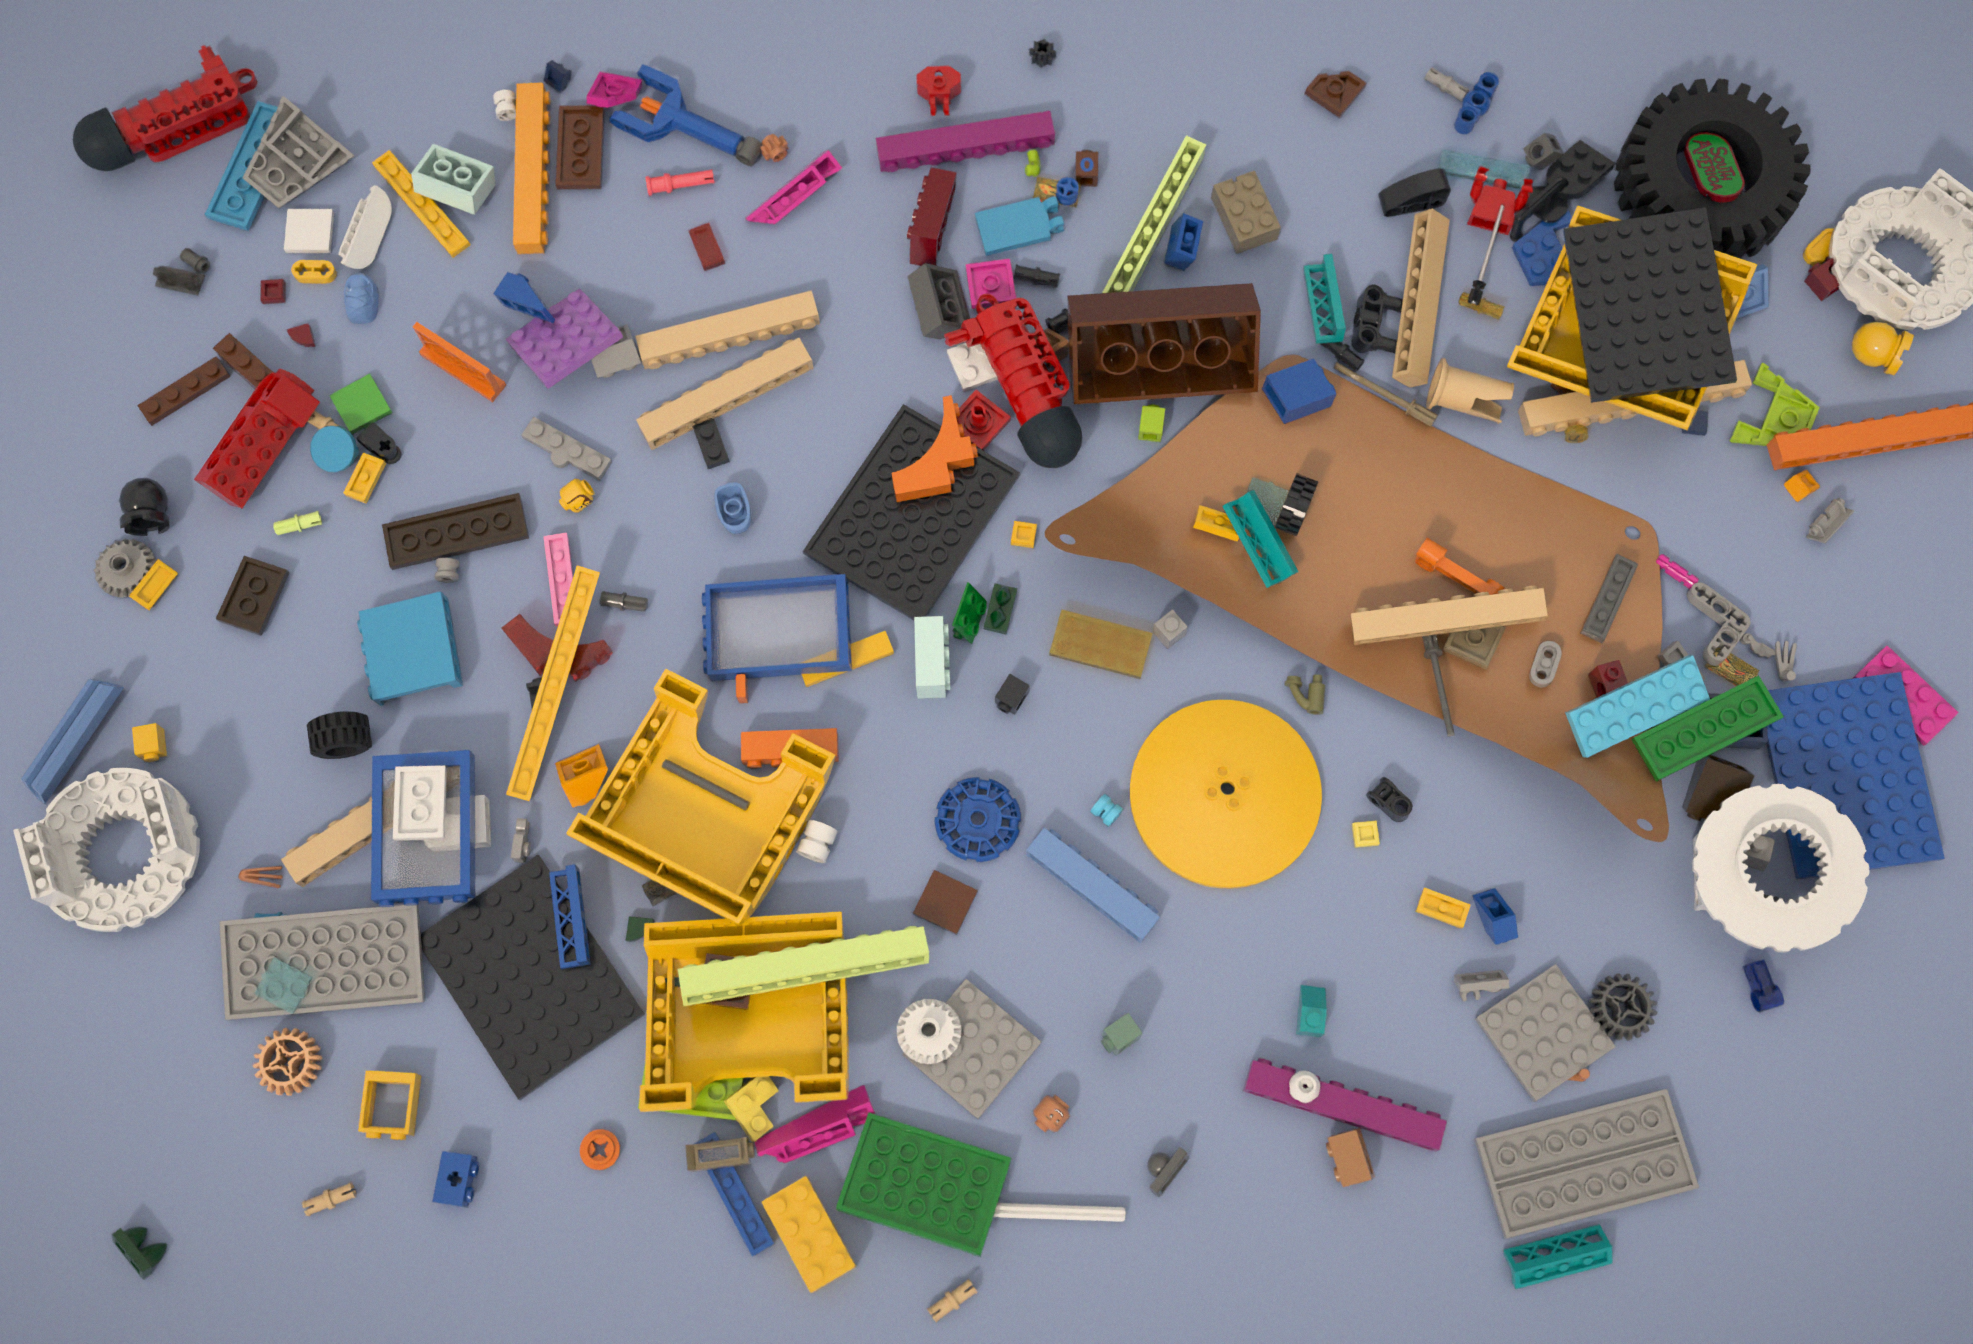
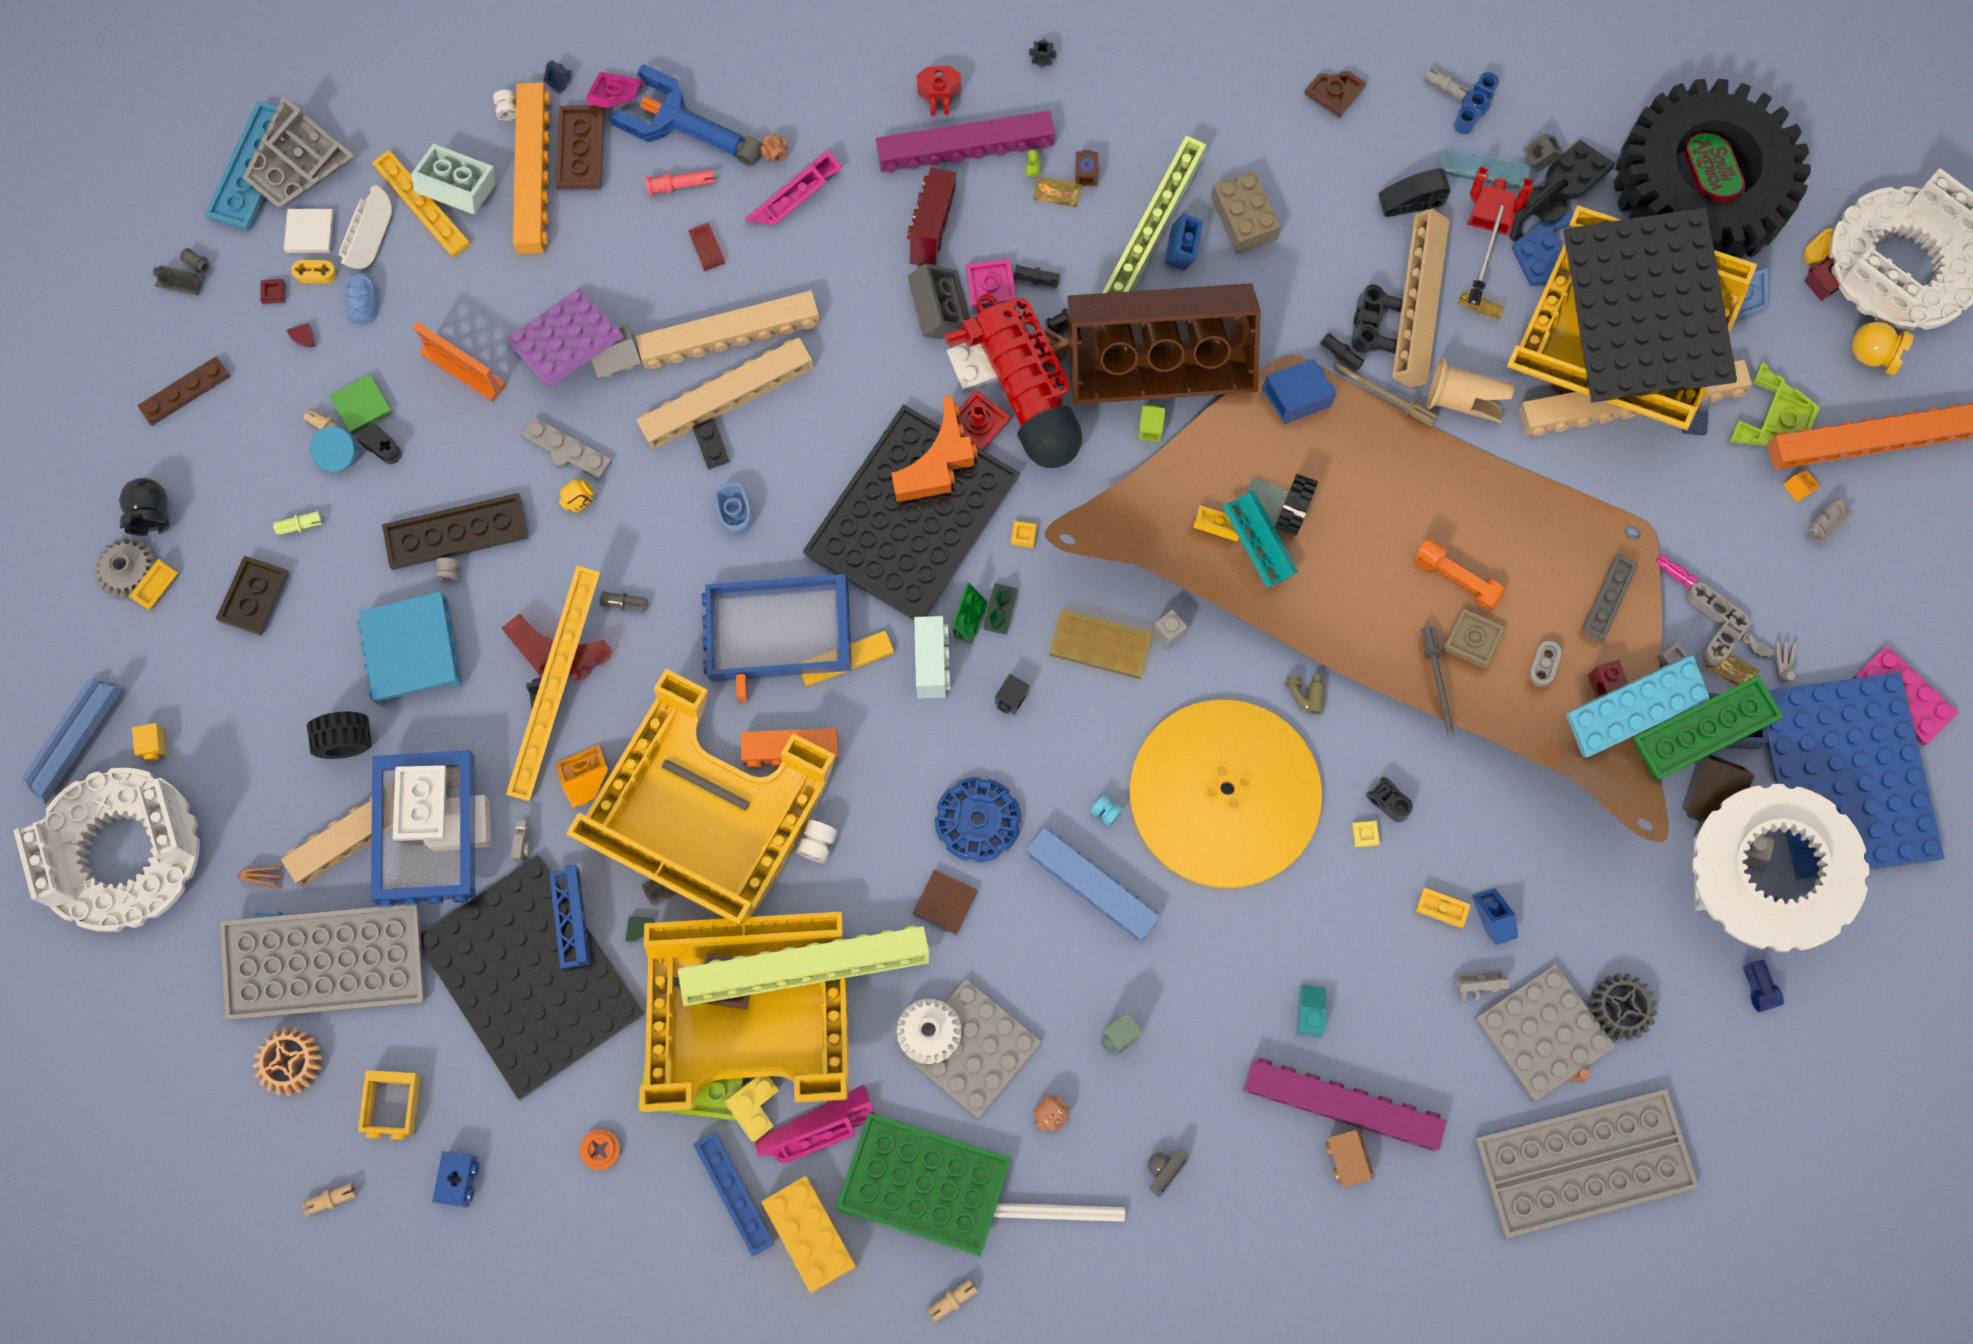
(143, 1259): dark green tile -> none
(166, 117): red piece -> none
(241, 360): reddish brown brick -> none
(257, 437): red brick -> none
(283, 985): clear light blue piece -> none
(364, 478): yellow plate -> none
(519, 295): blue slope -> none
(559, 571): bright pink plate -> none
(719, 1154): dark tan window -> none
(1018, 225): dark azure tile -> none
(1065, 186): blue wheel -> none
(1296, 1086): white plate -> none
(1332, 297): teal fence -> none
(1448, 616): tan brick -> none
(1561, 1260): teal fence -> none
(1576, 434): clear yellow tile -> none

